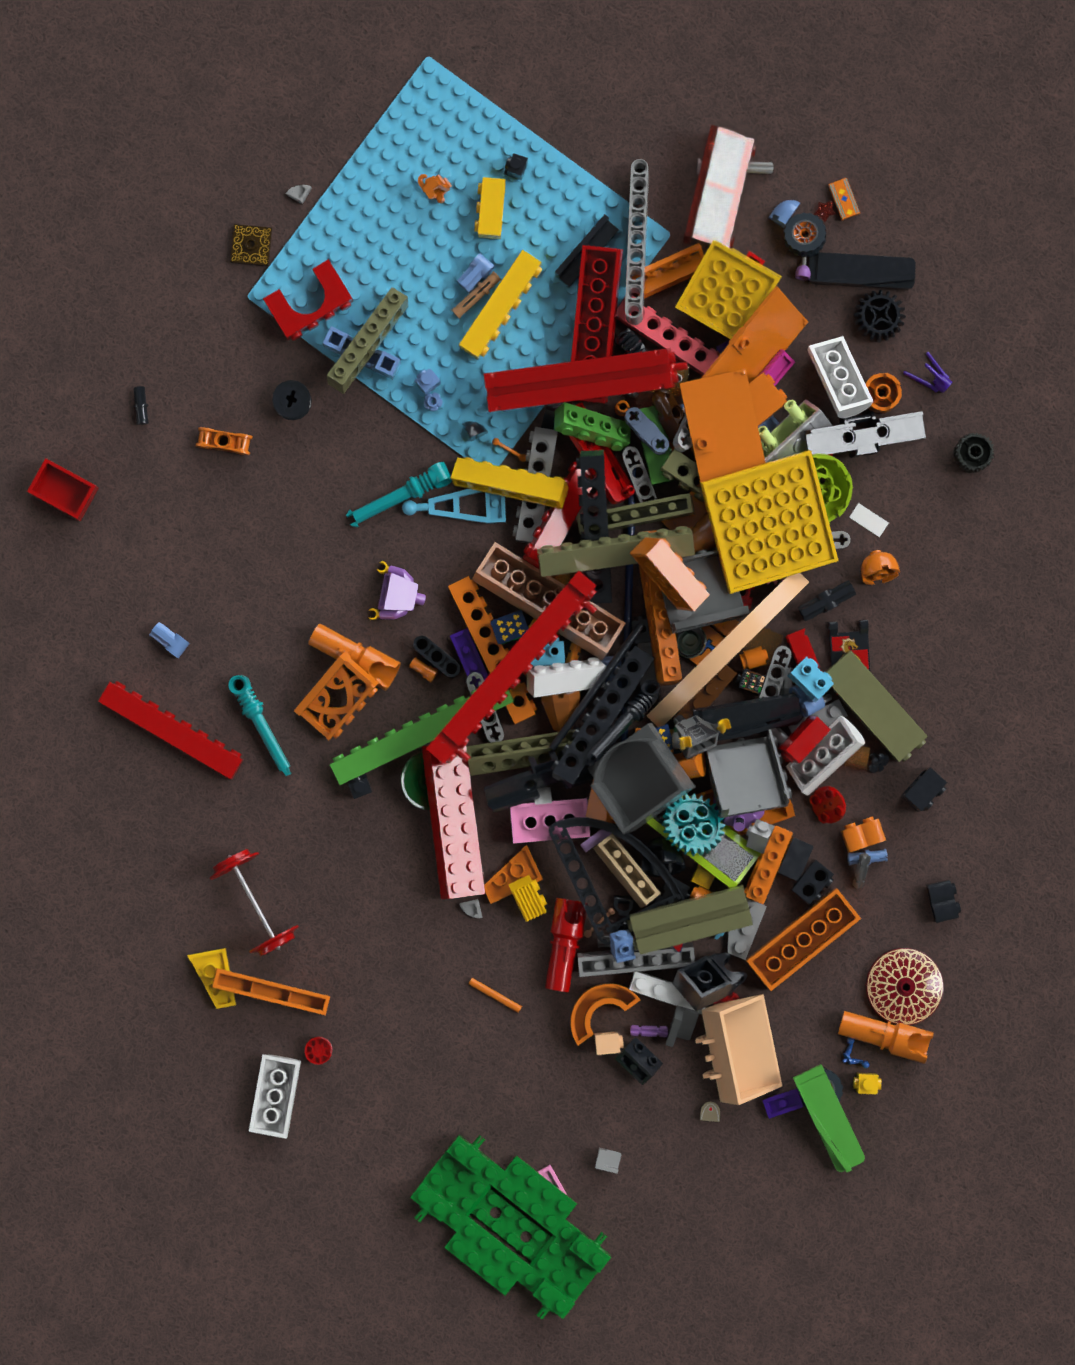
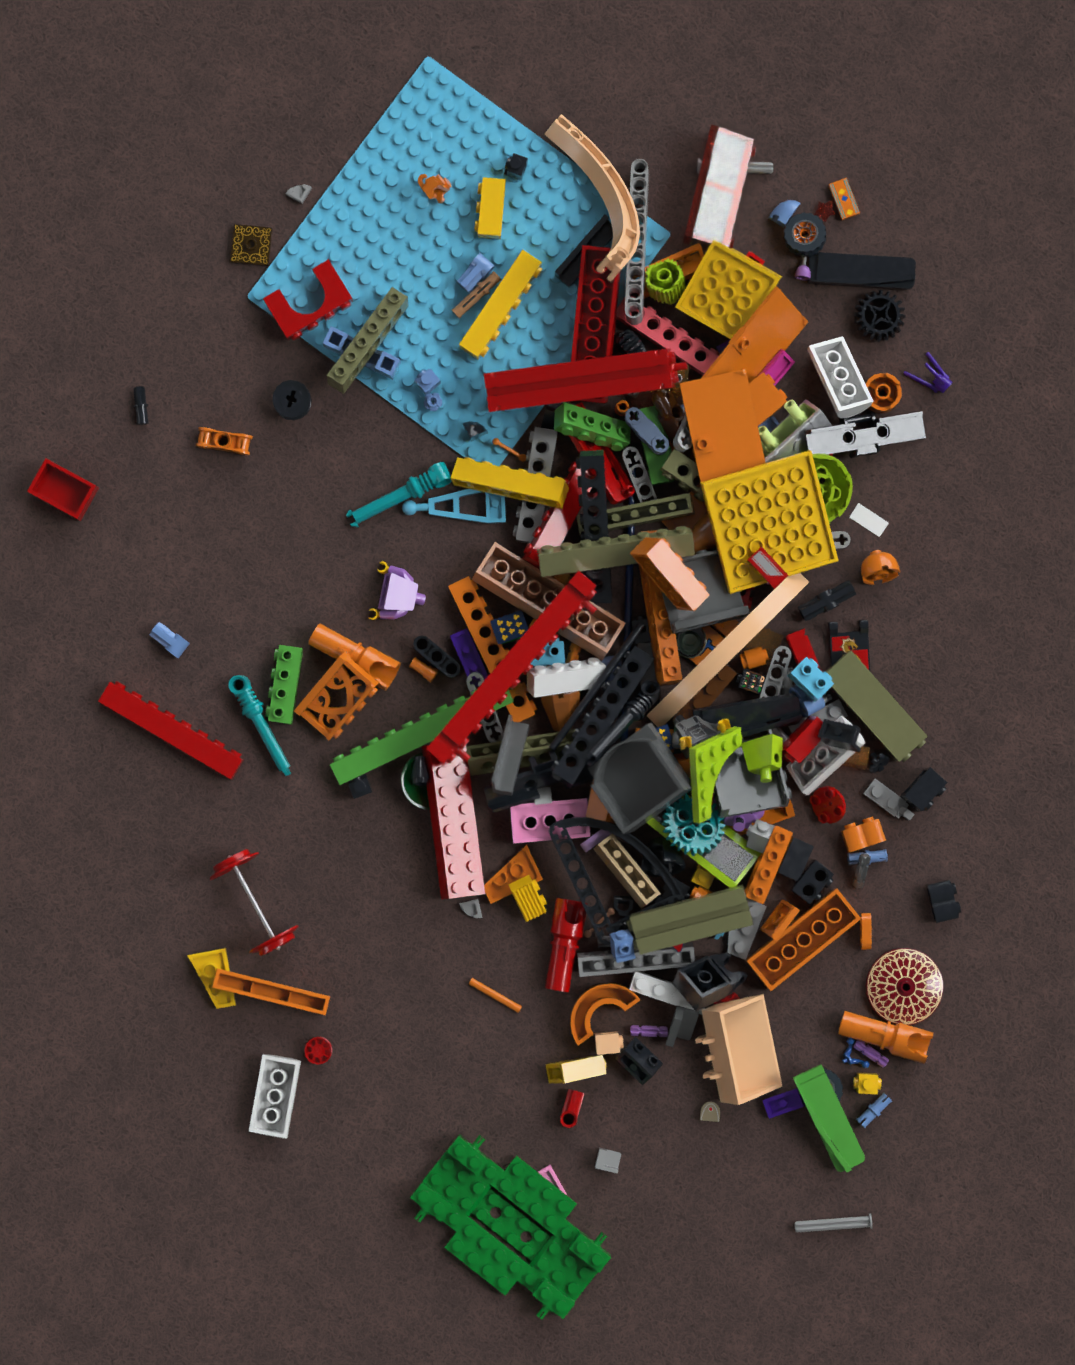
(285, 684): none -> bright green brick
(420, 771): none -> black cone
(509, 757): none -> dark grey panel
(572, 1105): none -> red piece
(576, 1069): none -> slope
(610, 187): none -> light nougat piece
(665, 281): none -> lime brick
(705, 766): none -> lime plate
(763, 756): none -> lime torso
(767, 567): none -> slope
(779, 920): none -> orange tile
(833, 1224): none -> light grey axle
(840, 735): none -> black panel
(865, 931): none -> orange beam
(871, 1053): none -> medium lavender axle
(874, 1110): none -> medium blue pin
(888, 800): none -> light grey hinge
(966, 460): pearl dark grey brick -> none

